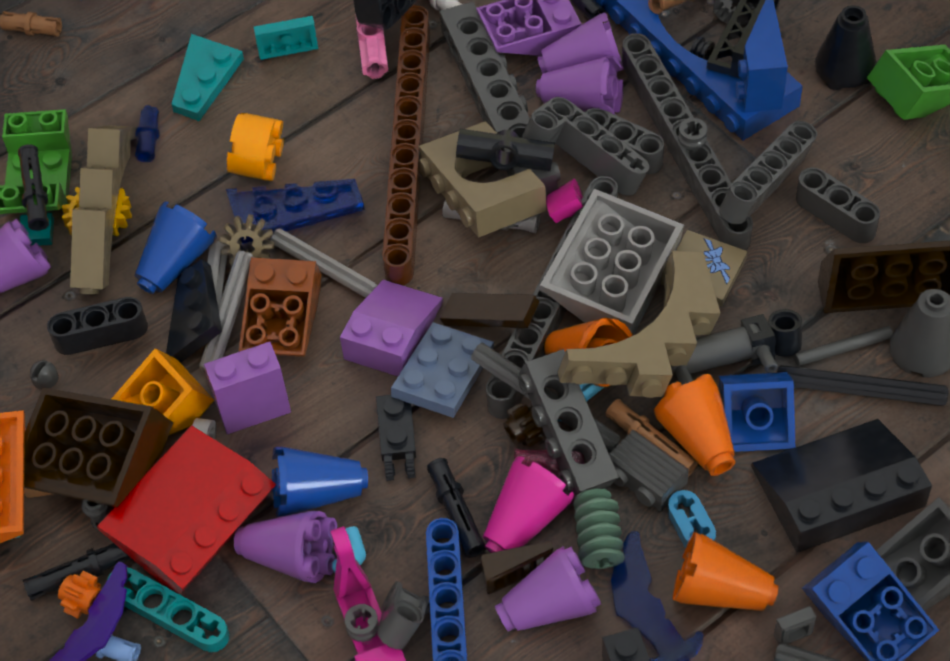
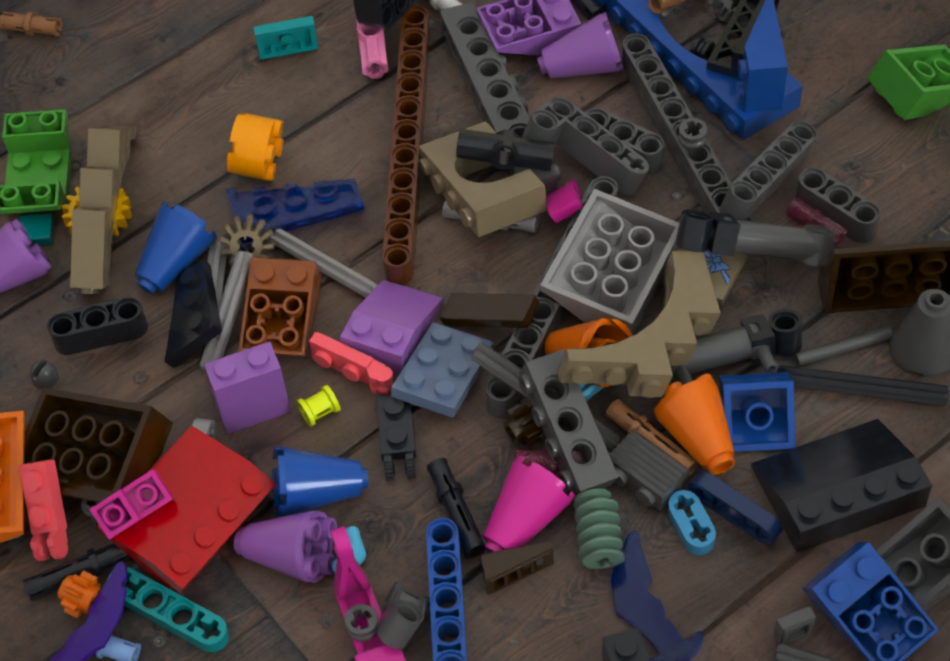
(36, 213): black pin -> none
(44, 509): none -> coral hinge
(131, 503): none -> dark pink slope
(147, 134): clear blue axle -> none
(167, 388): light orange slope -> none
(203, 75): teal wing -> none
(318, 405): none -> neon yellow bush
(351, 363): none -> coral hinge
(549, 594): medium lavender cone -> none
(585, 85): medium lavender cone -> none
(721, 578): orange cone -> none
(726, 235): none -> piece
(735, 507): none -> dark blue beam
(810, 216): none -> clear pink axle
(847, 51): black cone -> none

